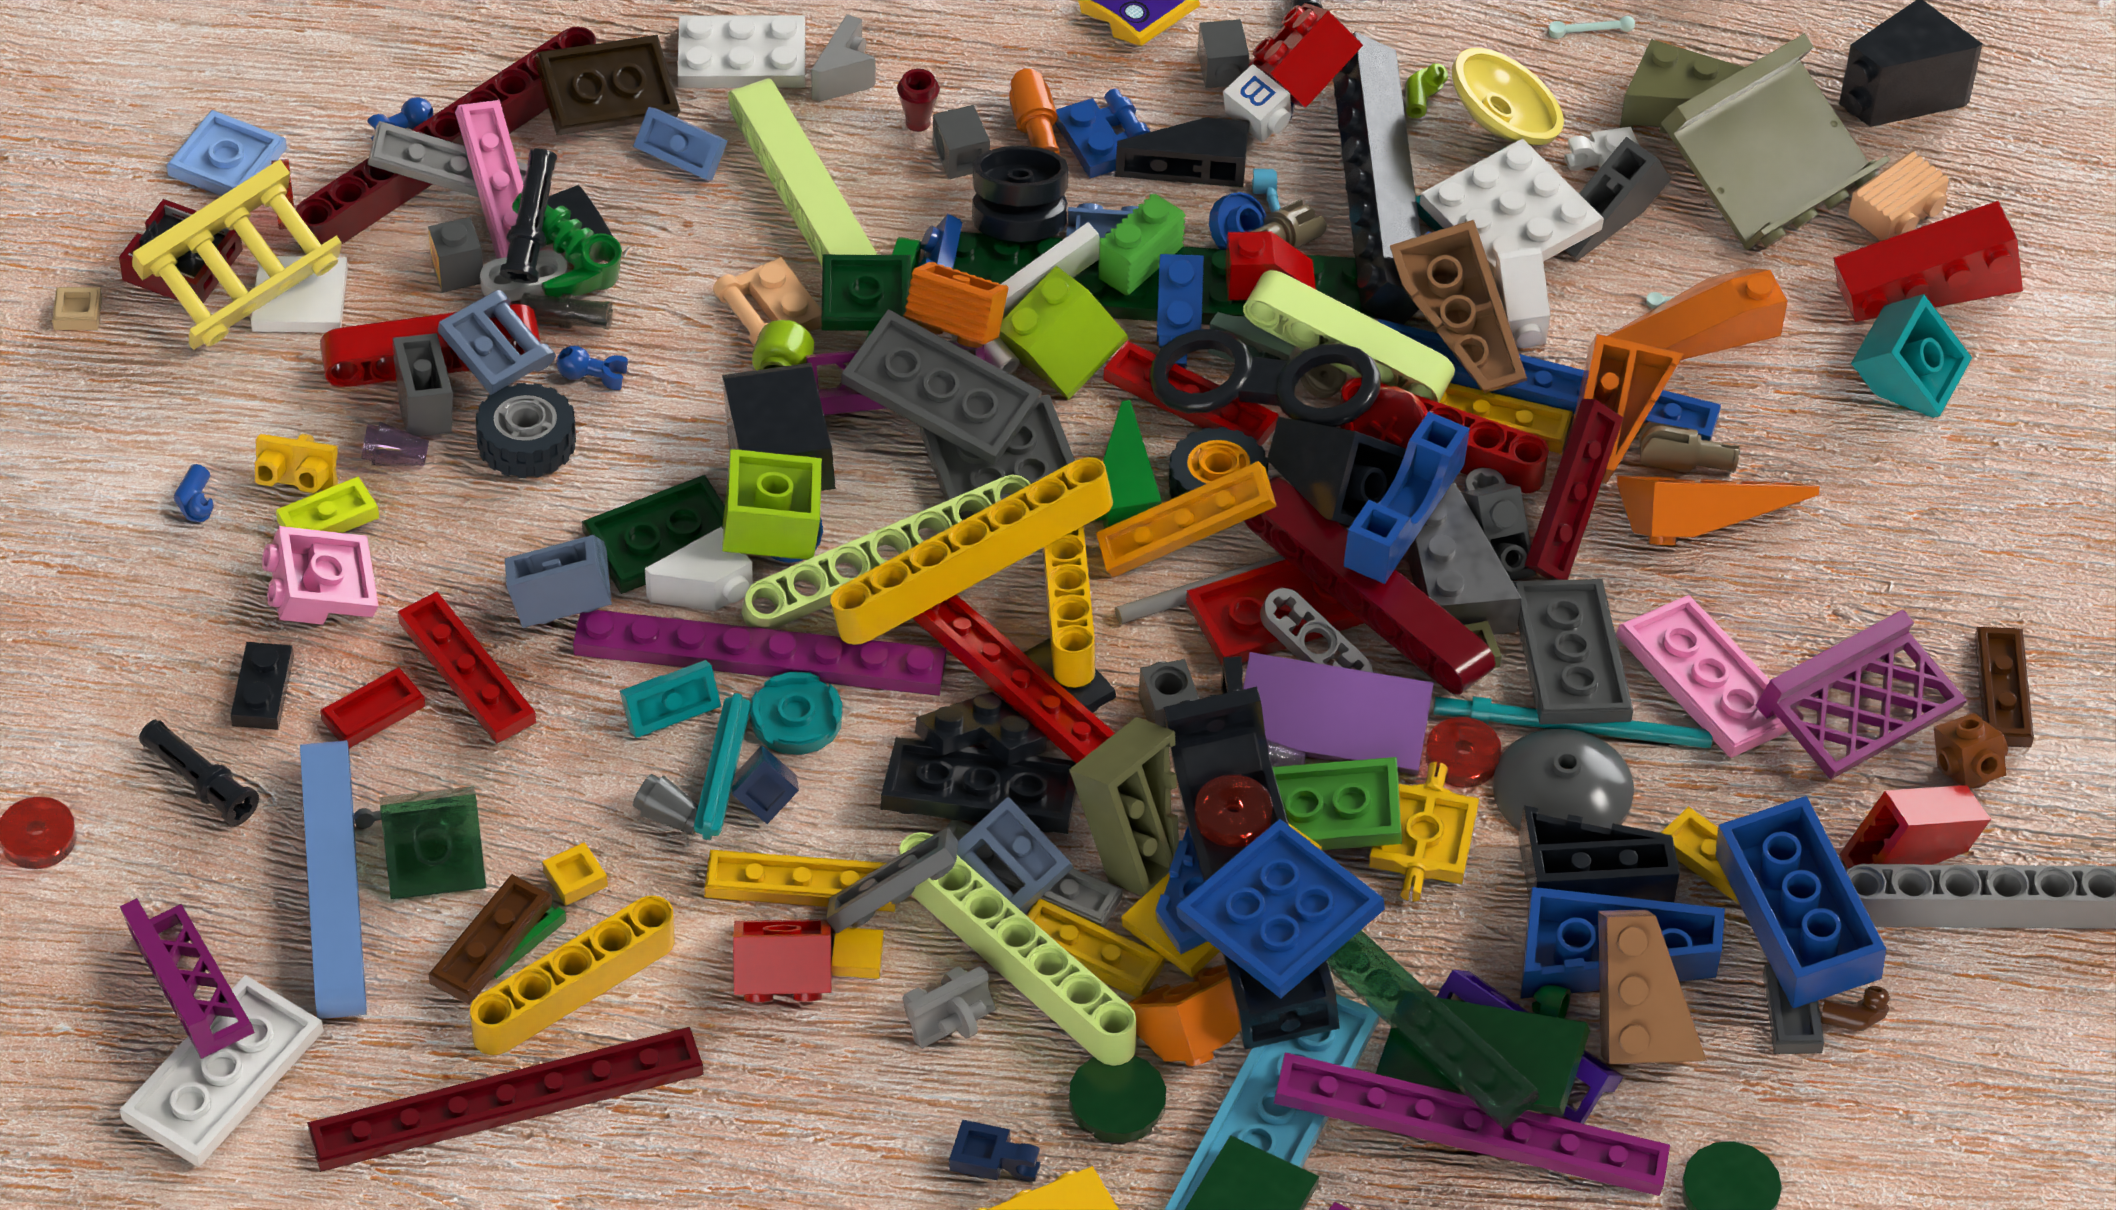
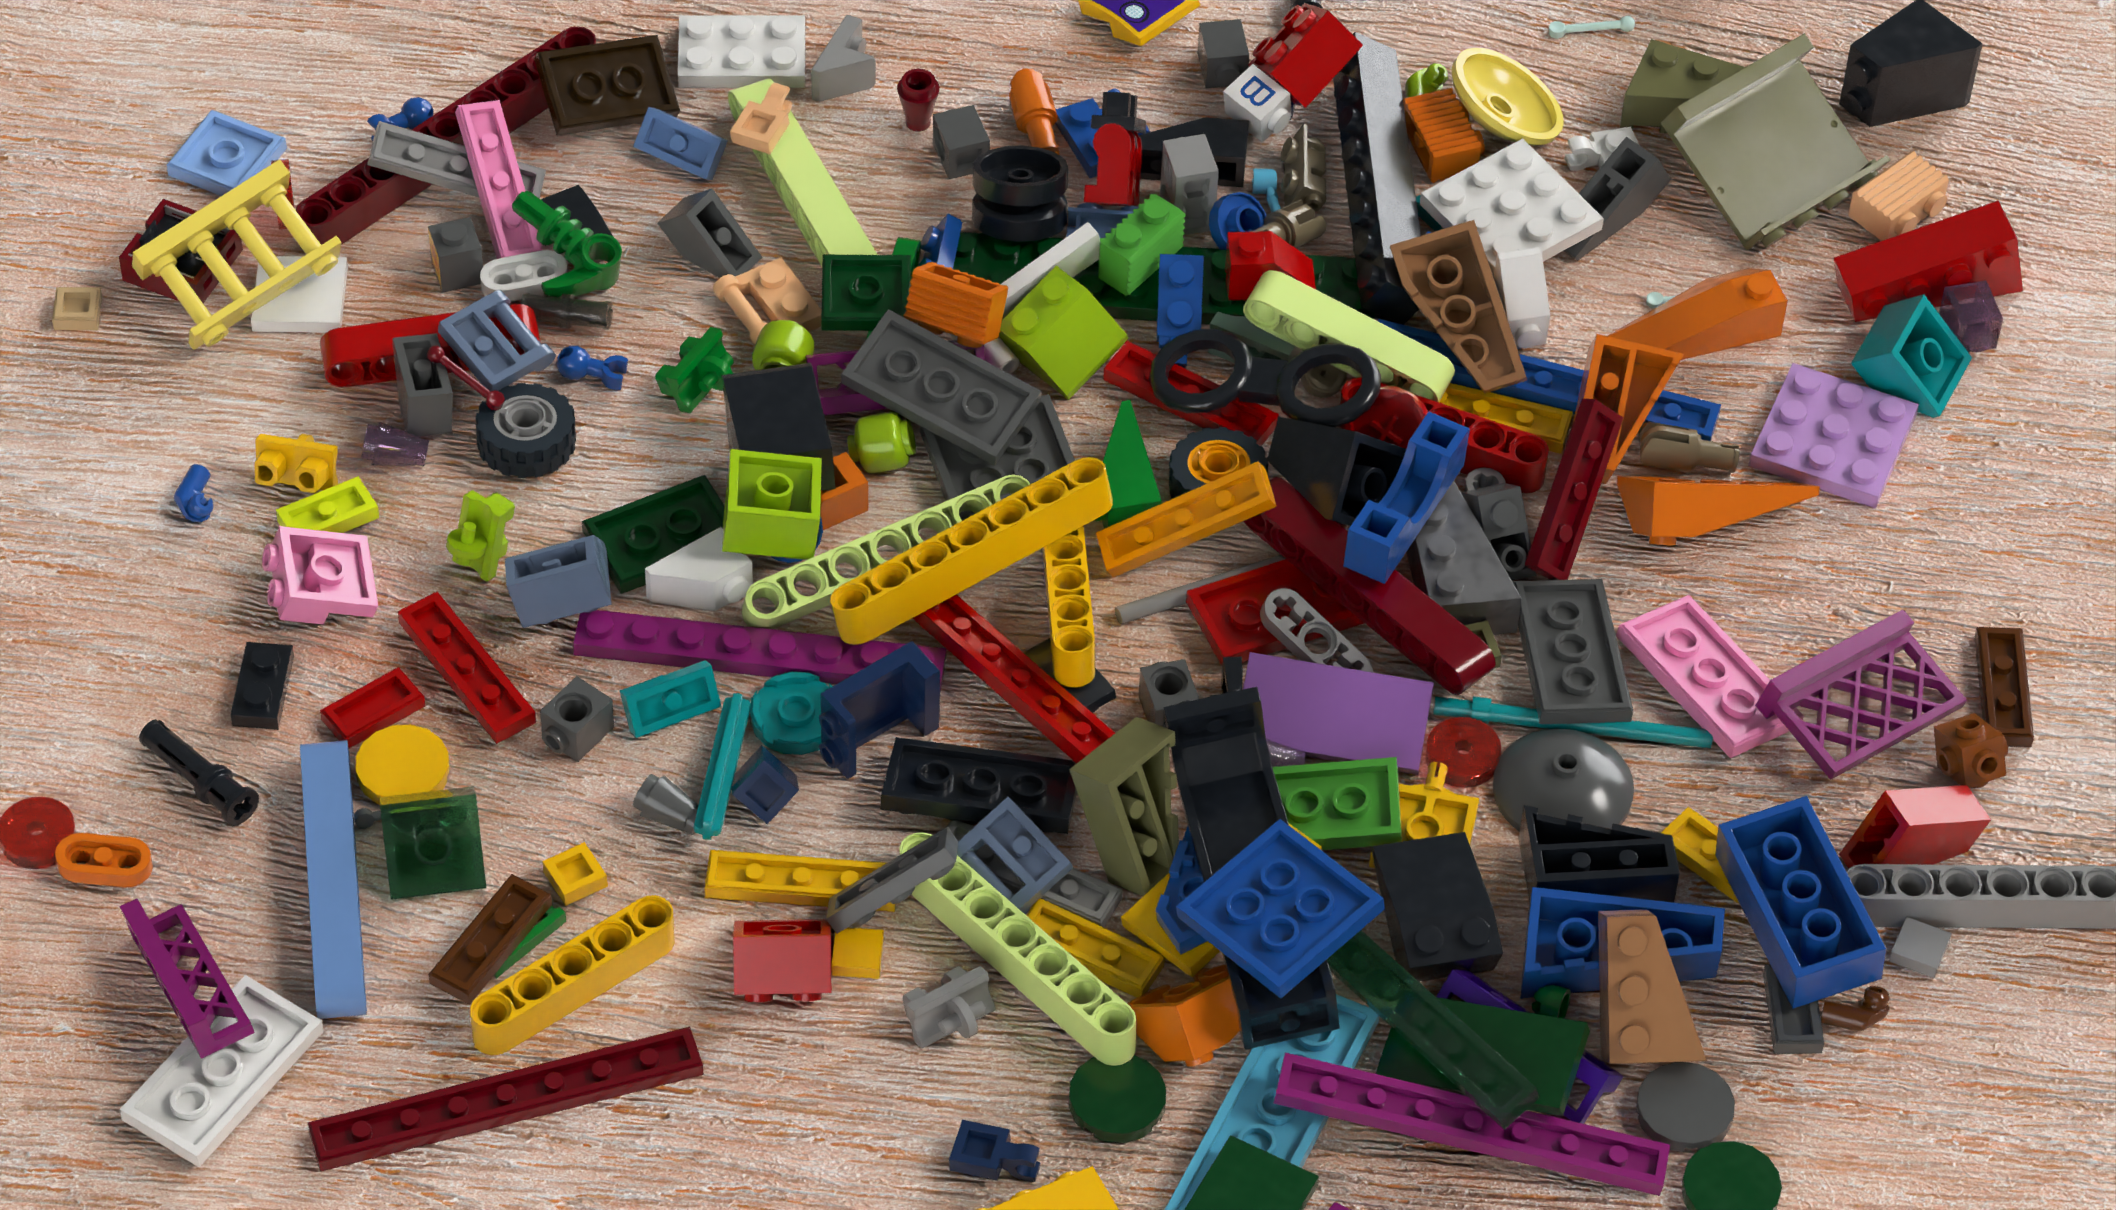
(105, 860): none -> orange plate
(401, 762): none -> yellow tile
(480, 533): none -> lime hips
(494, 399): none -> dark red hinge
(527, 234): black pin -> none
(576, 719): none -> dark grey brick
(698, 372): none -> green hips
(709, 235): none -> dark grey slope
(764, 123): none -> light nougat plate
(850, 495): none -> orange panel
(876, 700): none -> dark blue panel
(882, 442): none -> lime head
(984, 721): black plate -> none
(1117, 151): none -> red hips
(1190, 179): none -> light grey brick
(1236, 793): clear red piece -> none
(1304, 170): none -> dark tan hinge
(1437, 907): none -> black slope
(1442, 133): none -> orange brick
(1685, 1106): none -> dark grey tile
(1833, 435): none -> lavender plate
(1920, 947): none -> light grey tile
(1972, 315): none -> clear purple brick

